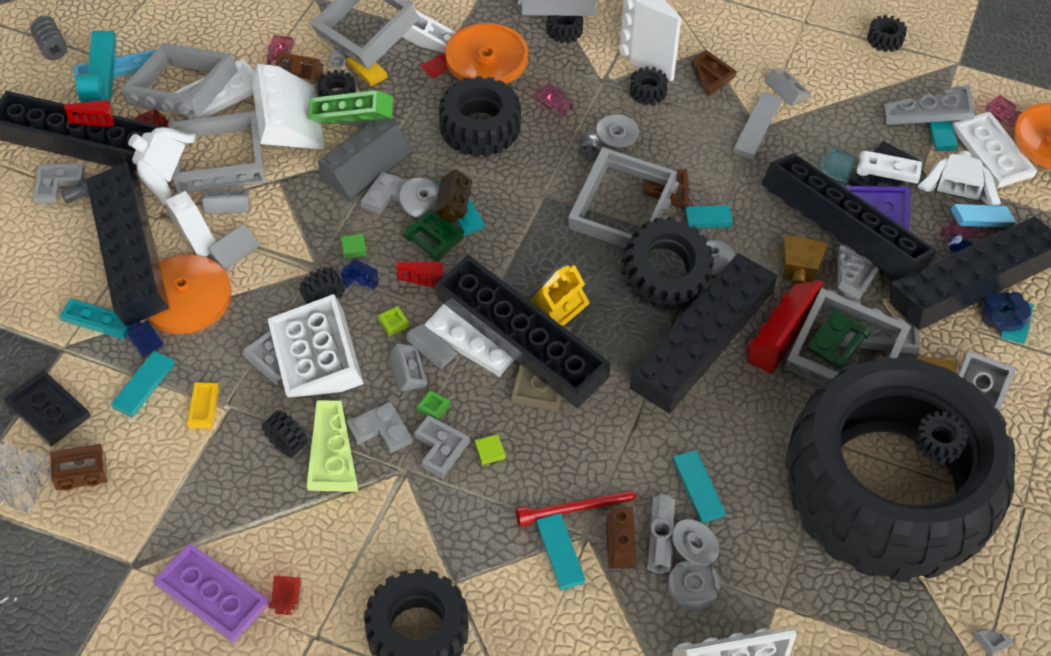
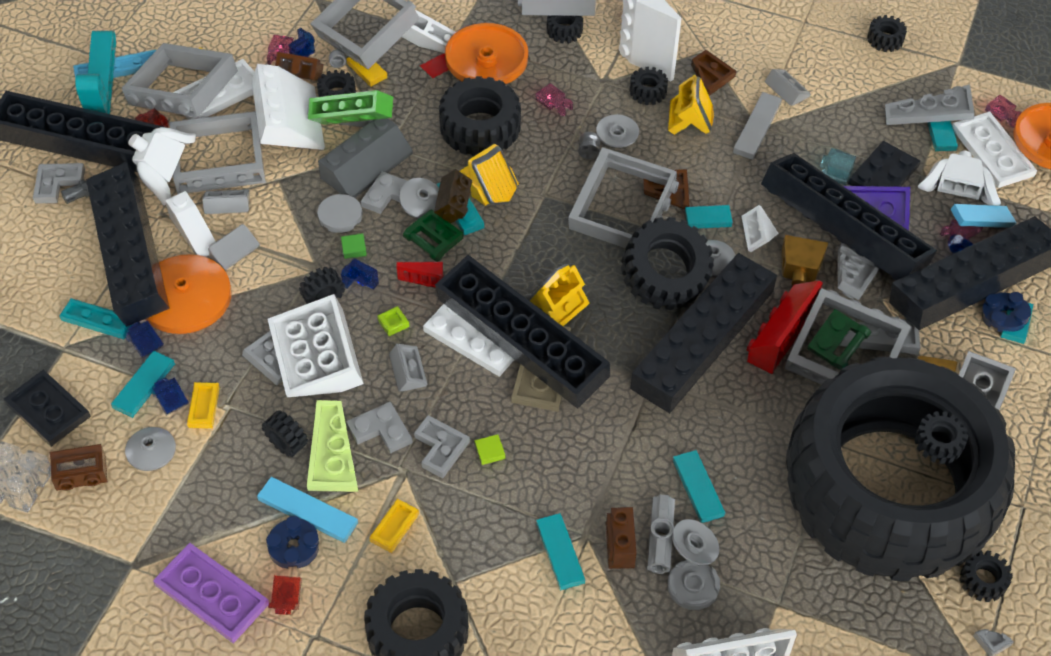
(48, 38): dark grey piece -> none
(97, 113): red slope -> none
(153, 456): none -> light grey dish
(169, 395): none -> clear blue bracket
(293, 556): none -> dark blue plate
(303, 45): none -> clear blue bracket
(307, 508): none -> medium azure tile
(339, 213): none -> light grey tile
(394, 525): none -> yellow tile
(431, 346): light grey slope -> none
(433, 405): bright green tile -> none
(491, 177): none -> yellow piece
(526, 515): red piece -> none
(691, 107): none -> yellow piece
(757, 228): none -> white slope
(889, 166): white plate -> none
(981, 588): none -> black tyre

